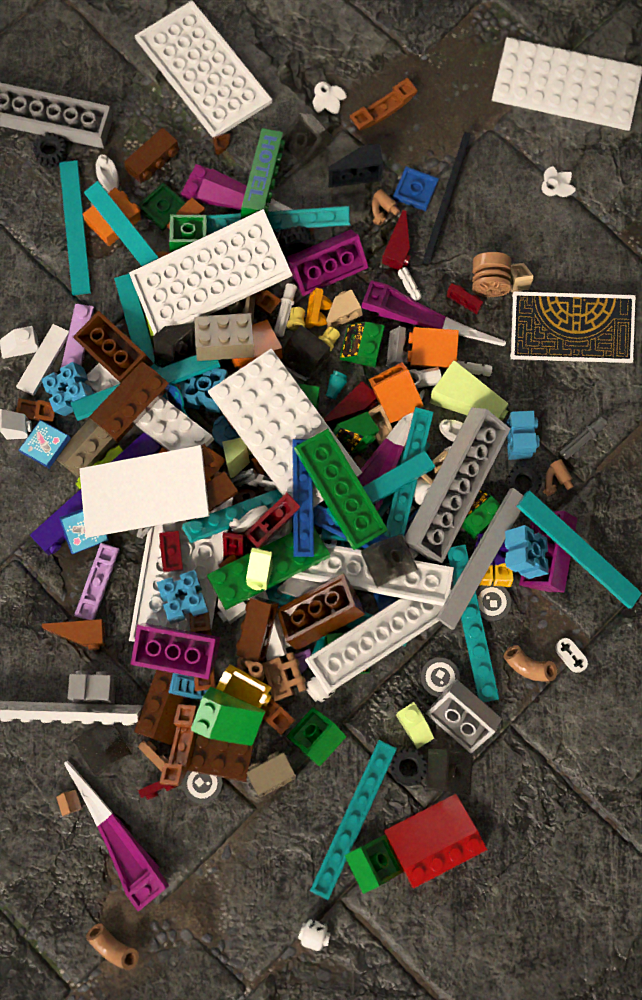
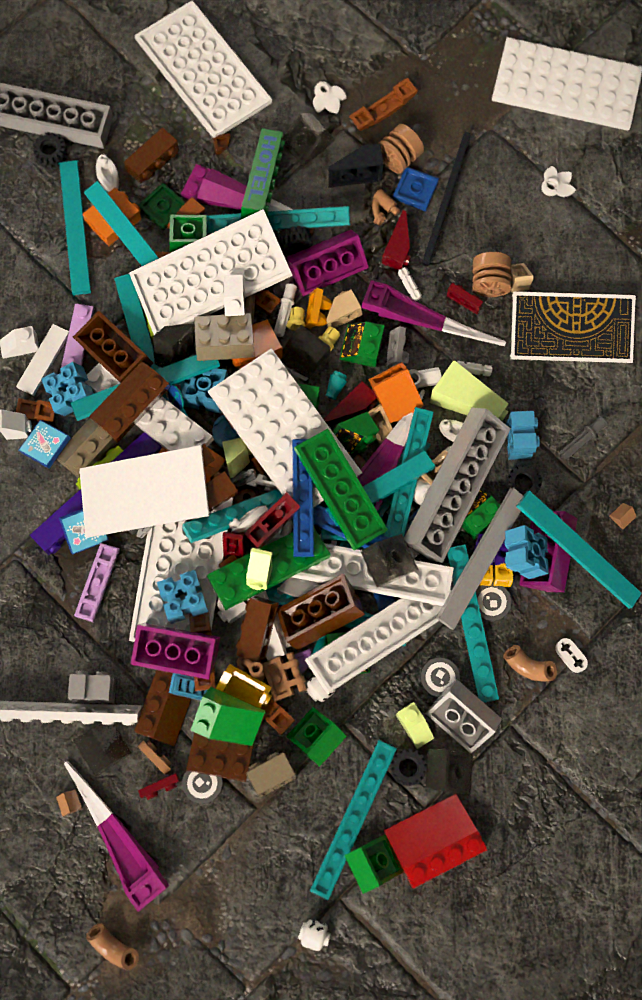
(85, 633): dark orange slope -> none
(171, 551): dark red plate -> none
(182, 747): dark orange slope -> none
(234, 295): none -> white slope
(400, 148): none -> medium nougat wheel
(432, 347): orange brick -> none
(560, 471): medium nougat plant -> none
(623, 515): none -> medium nougat slope

